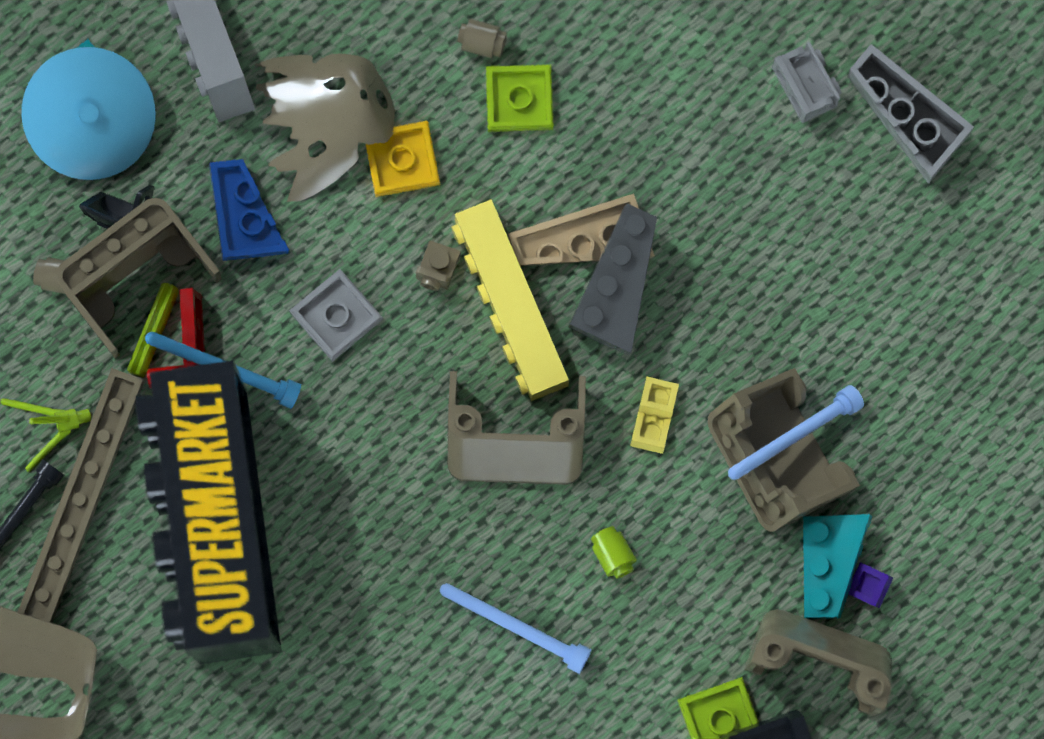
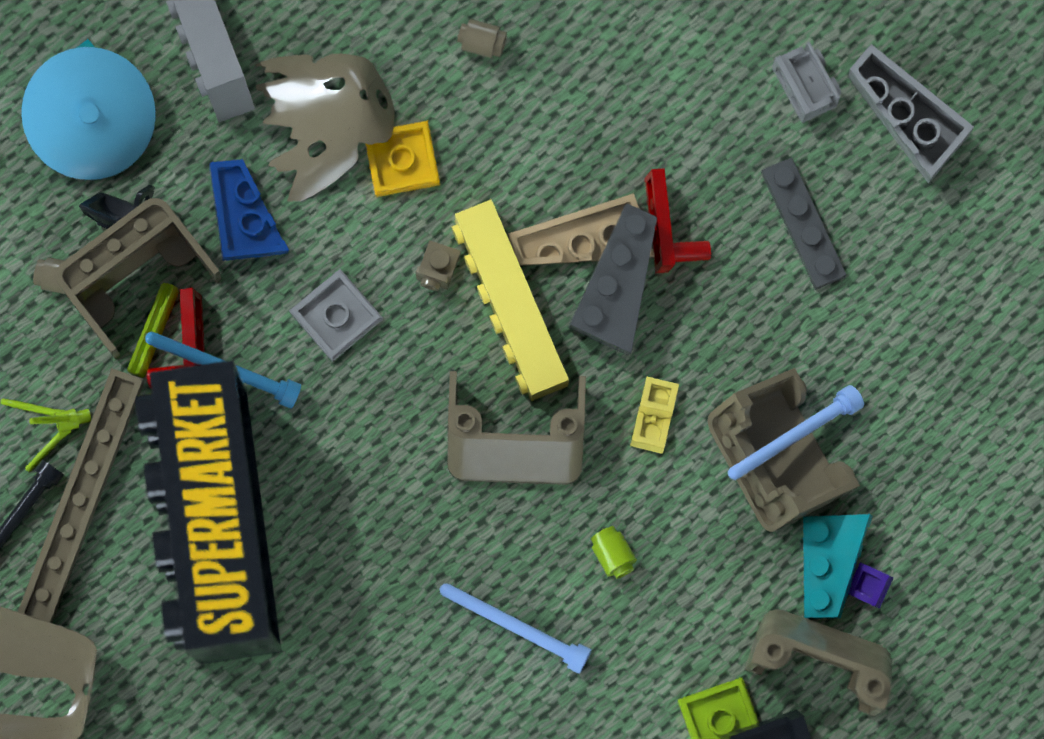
(519, 98): lime tile -> none
(664, 249): none -> red piece
(803, 223): none -> dark grey plate

